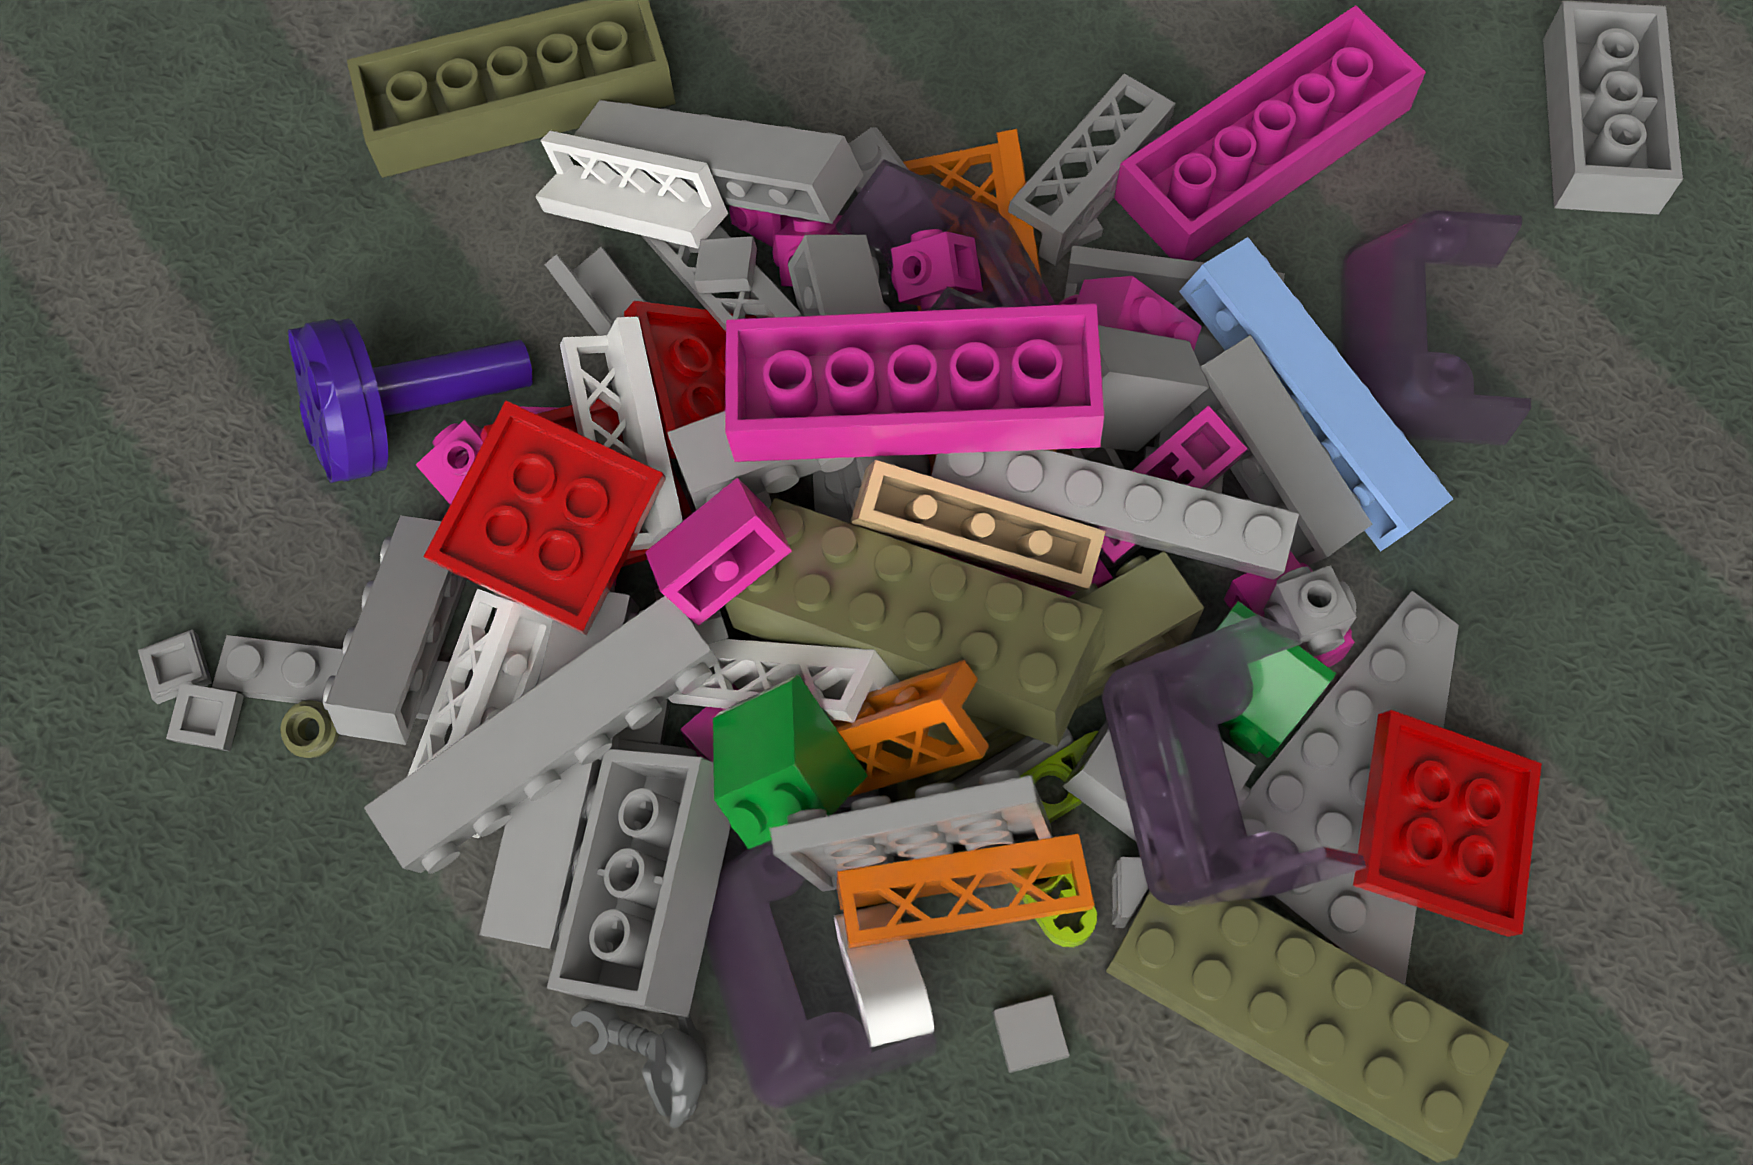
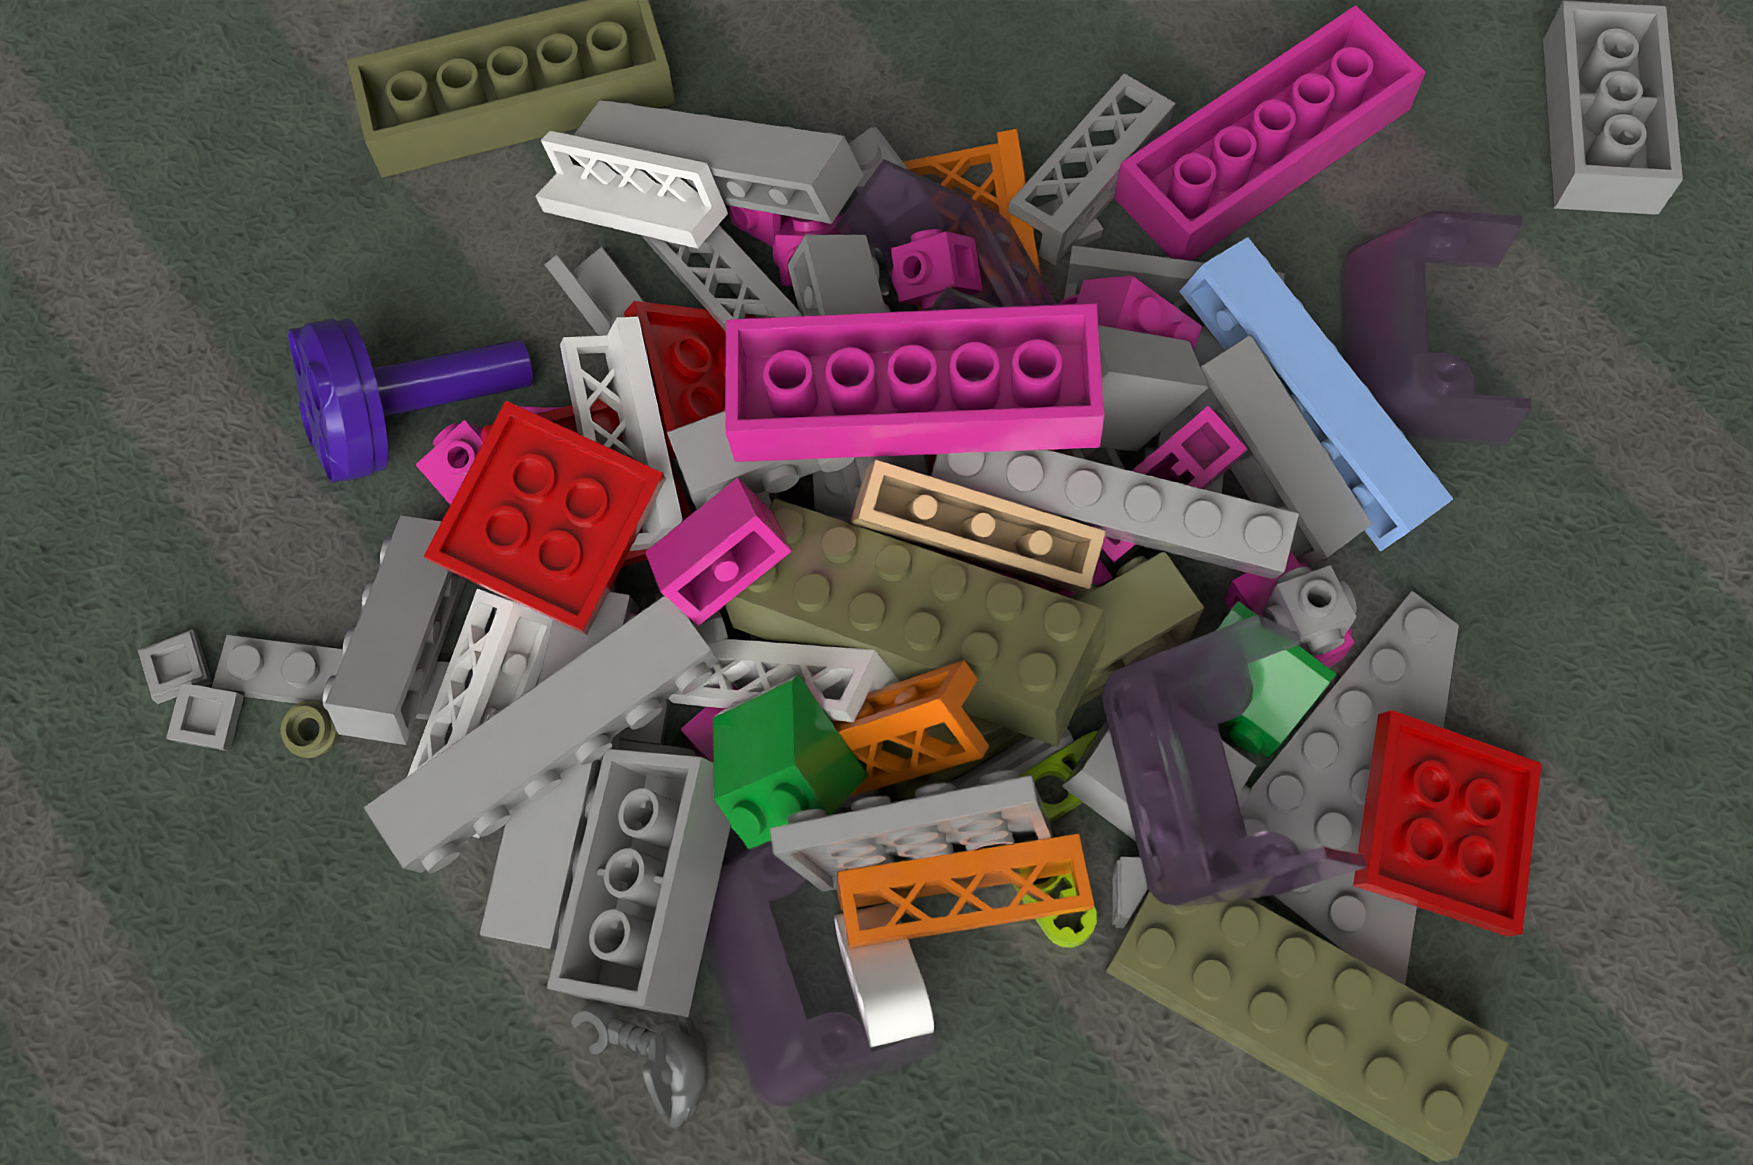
(725, 265): light grey tile -> none
(1030, 1034): light grey tile -> none

